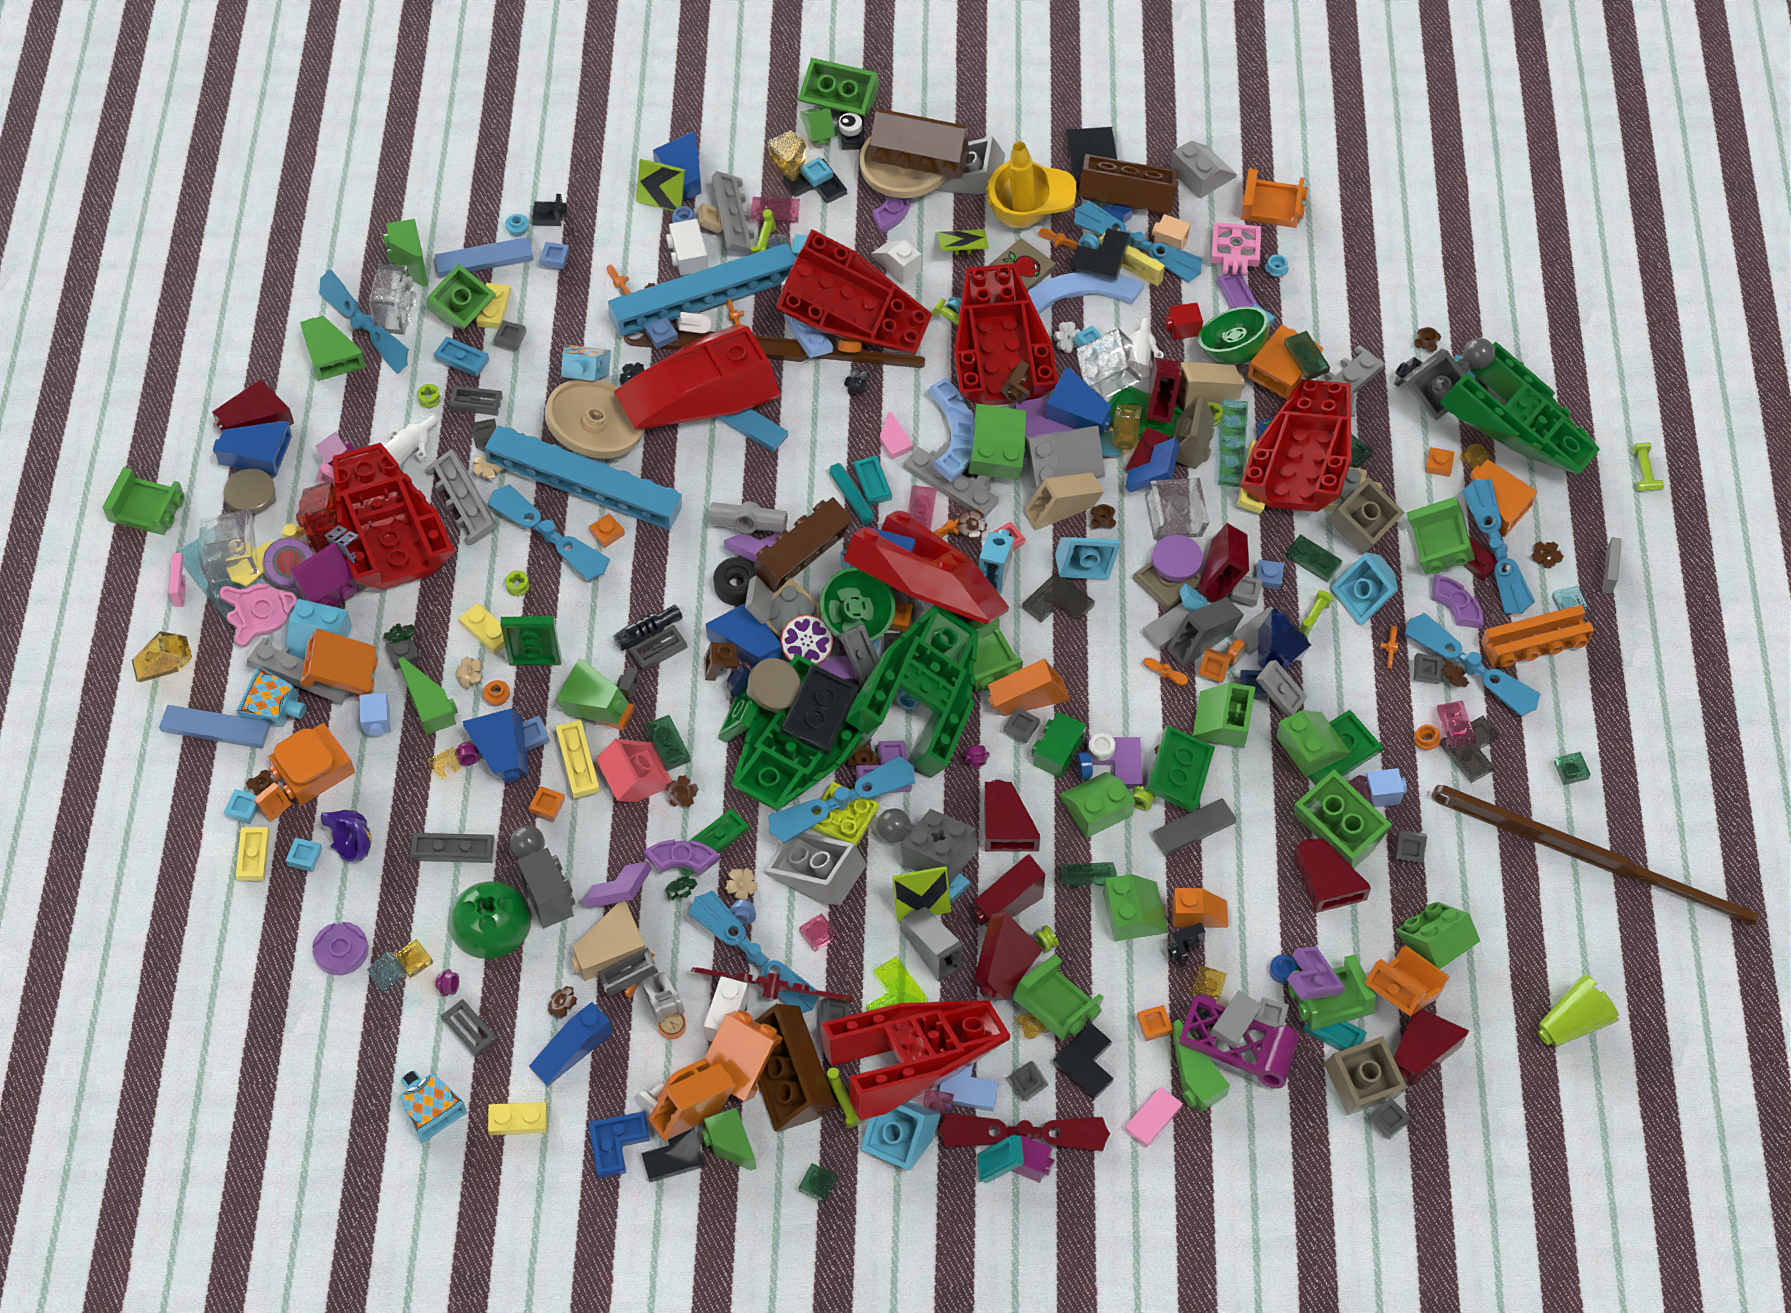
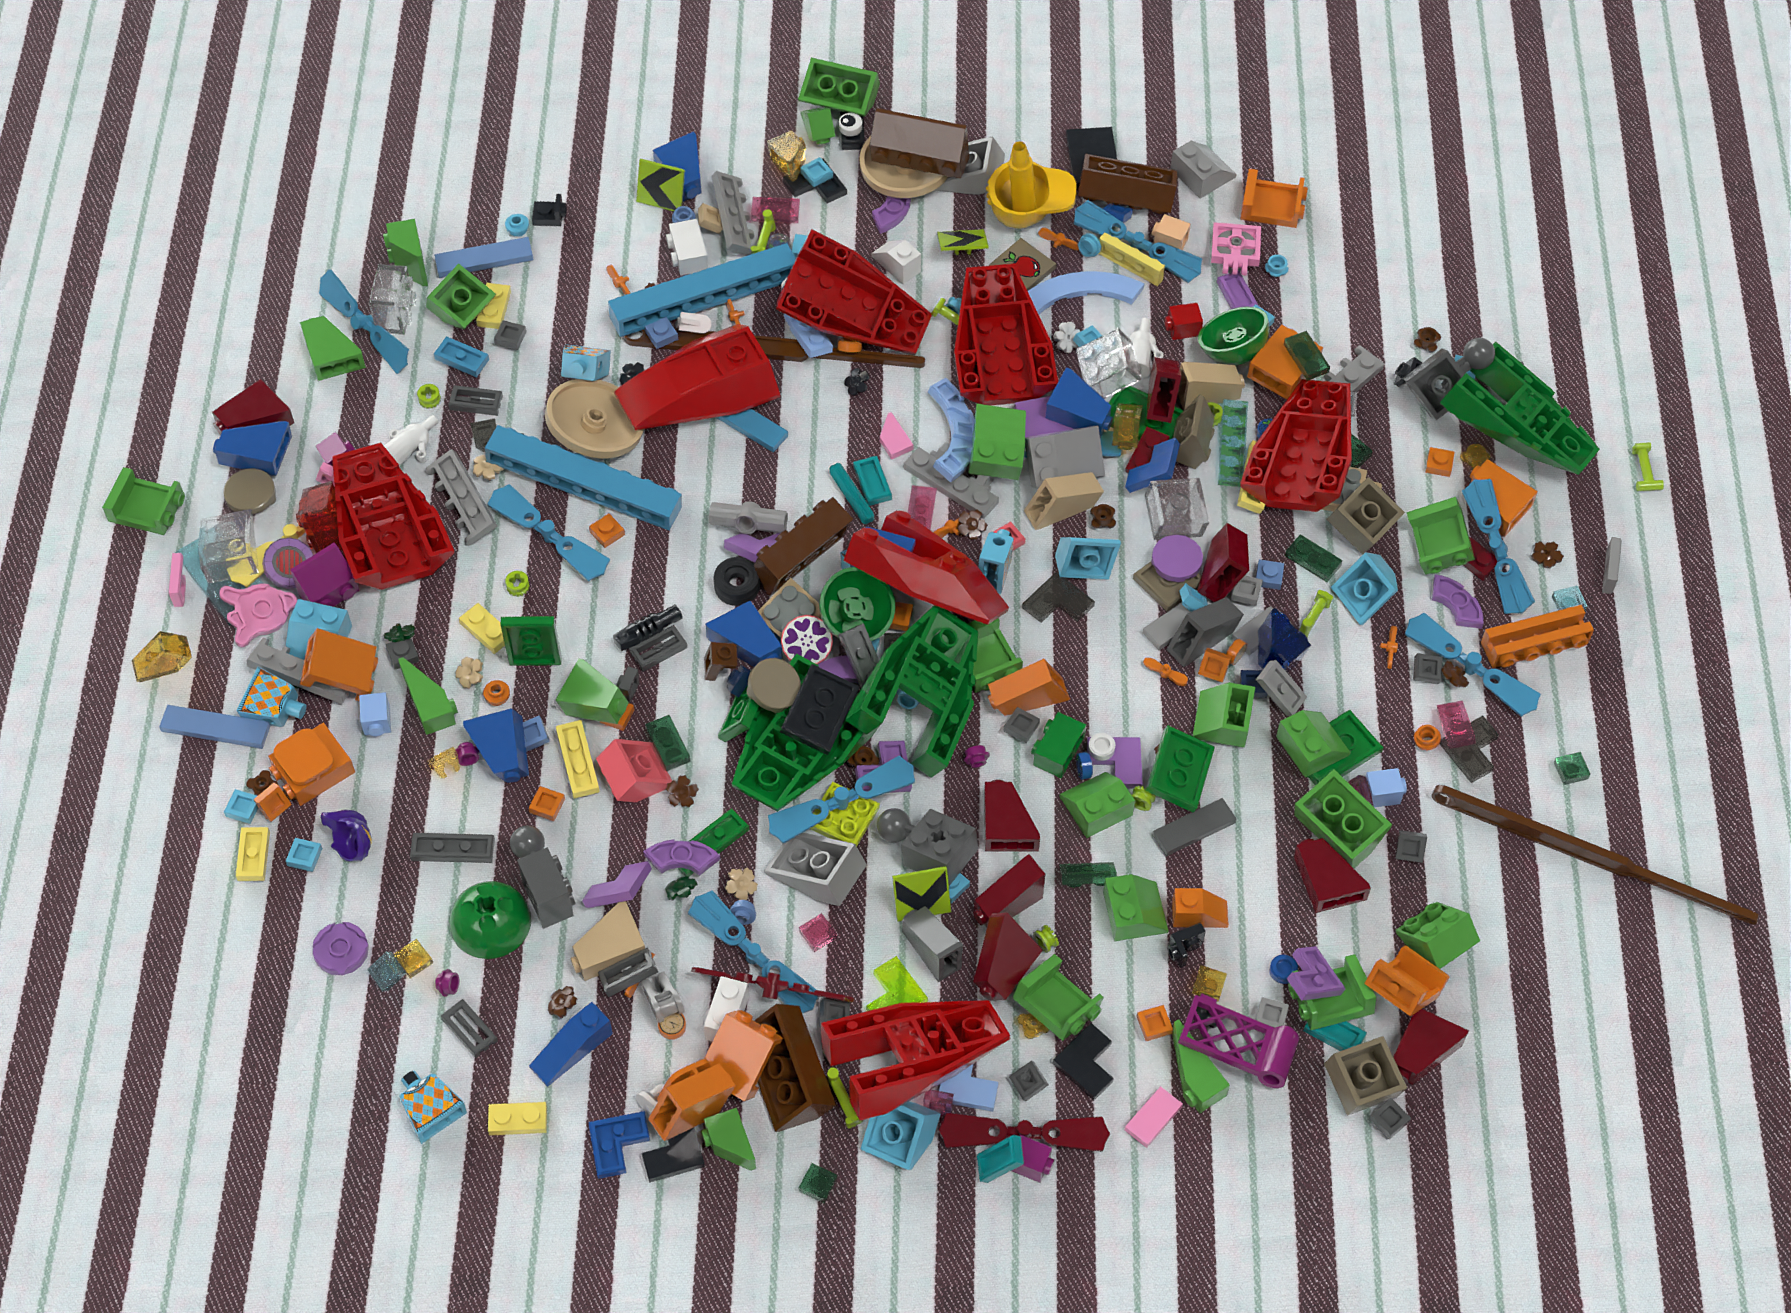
(346, 539): sand blue piece -> none
(554, 255): medium blue plate -> none
(759, 600): light grey tile -> none
(1013, 385): reddish brown bracket -> none
(1105, 261): black tile -> none
(1236, 1019): light grey tile -> none
(1578, 1013): lime cone -> none

